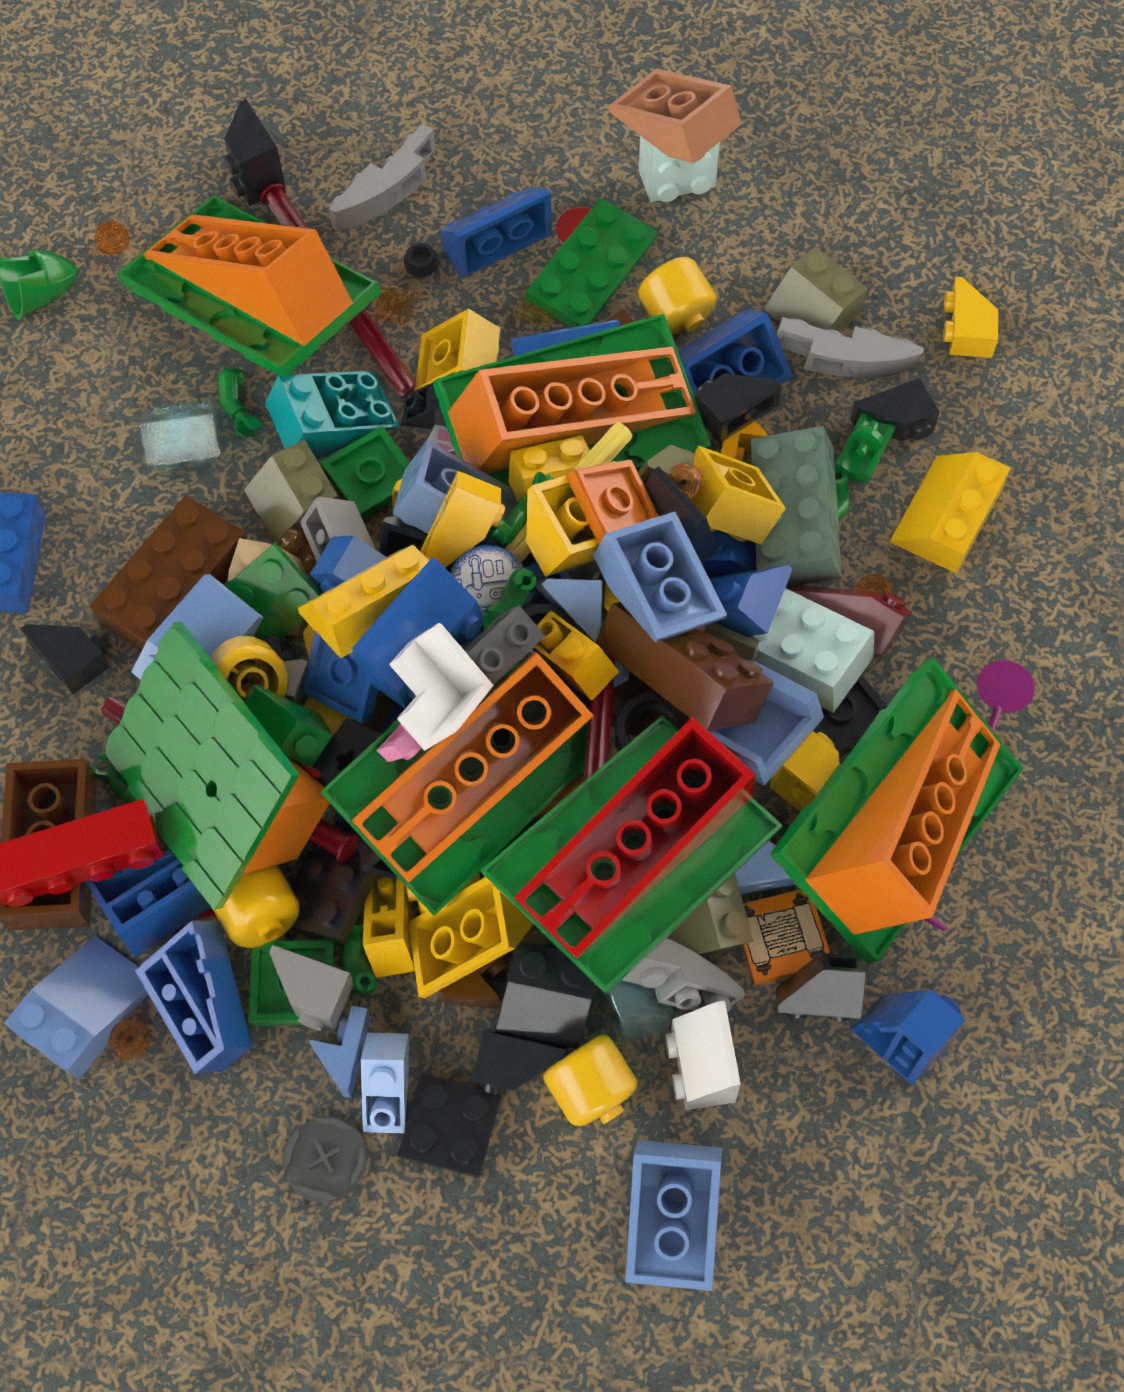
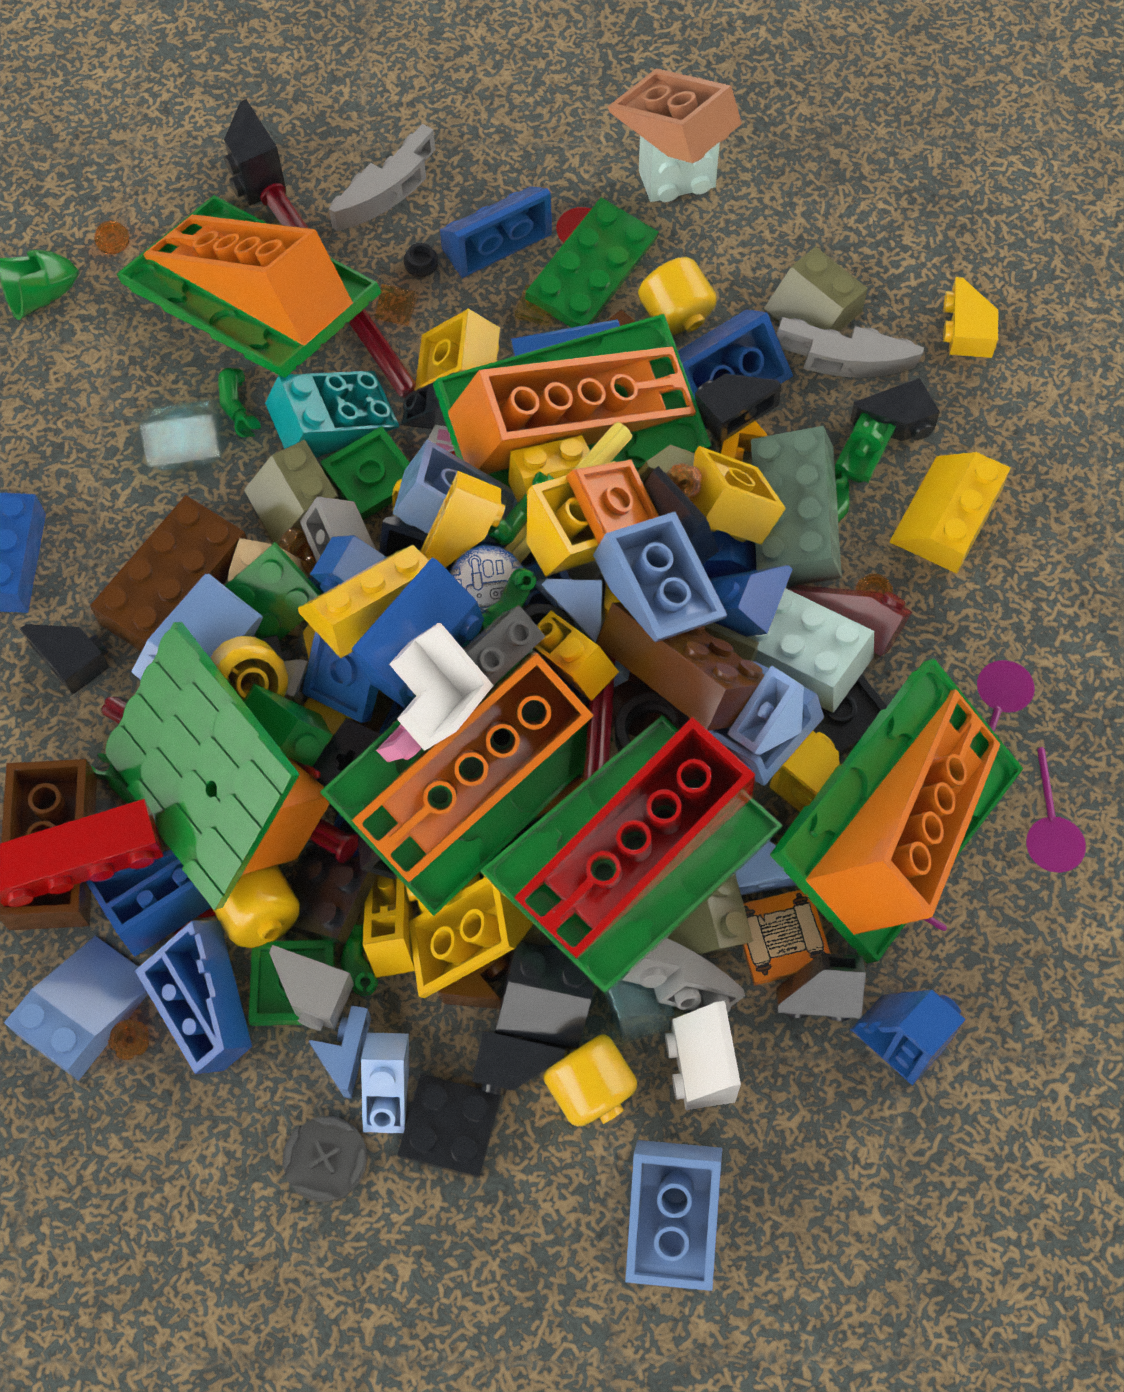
(770, 714): none -> light blue slope
(1053, 840): none -> magenta piece

